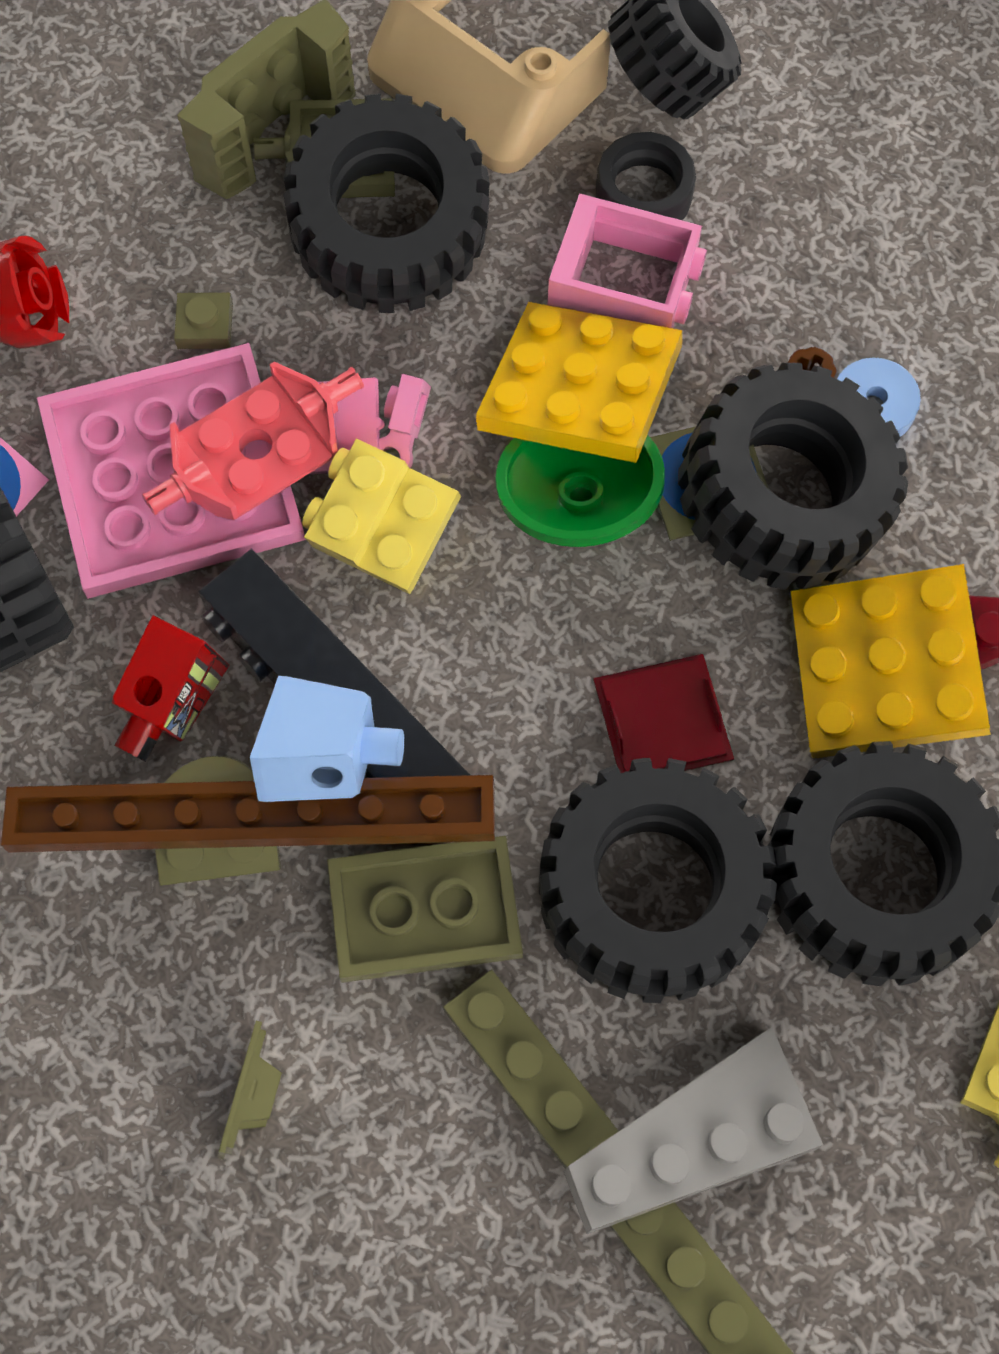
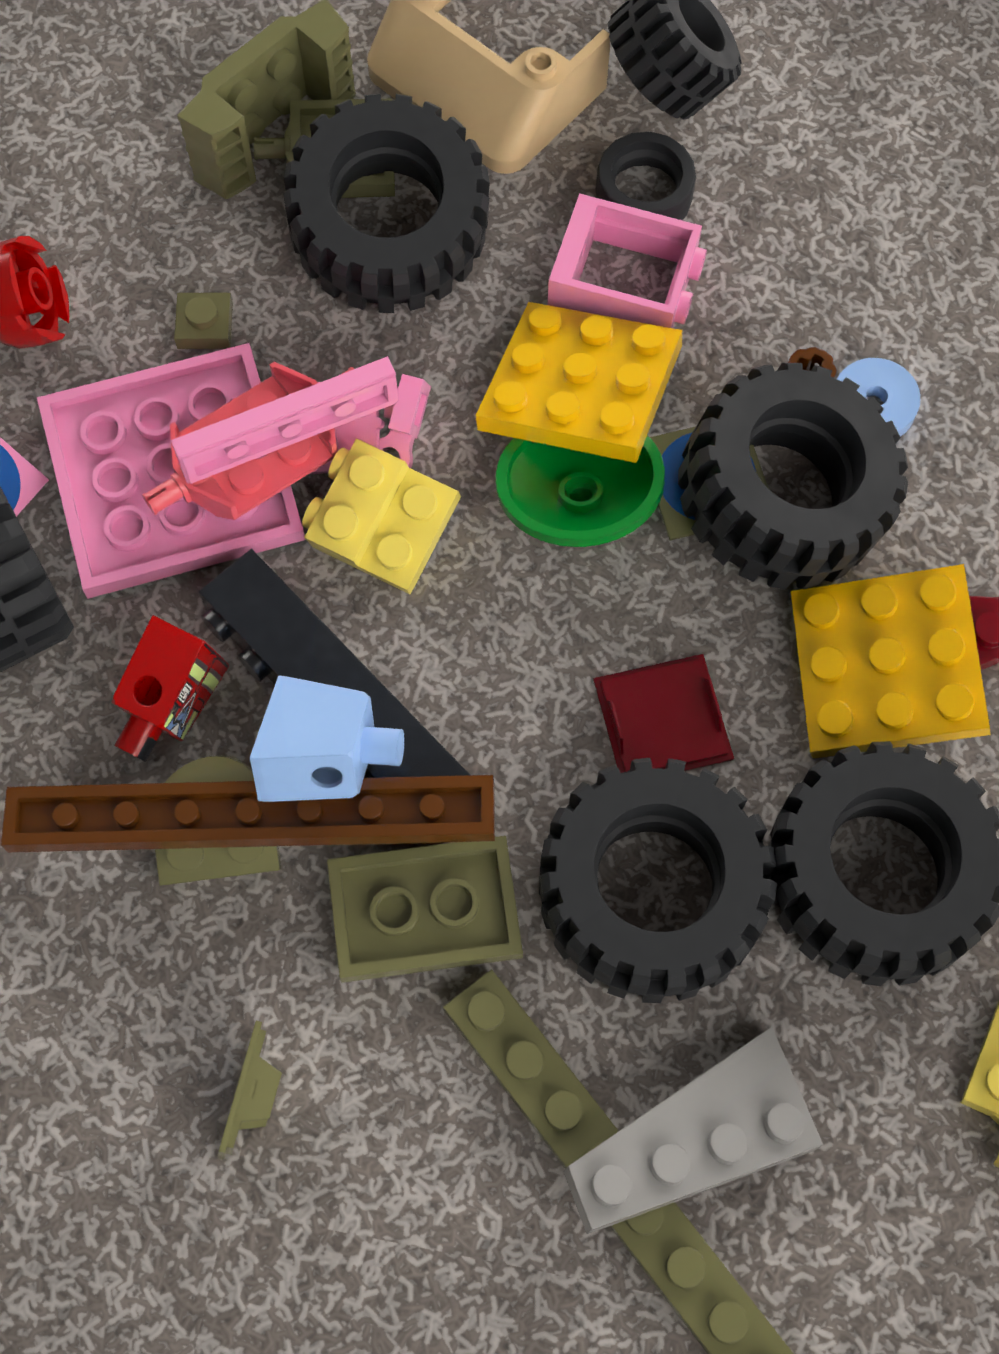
(286, 420): none -> bright pink tile

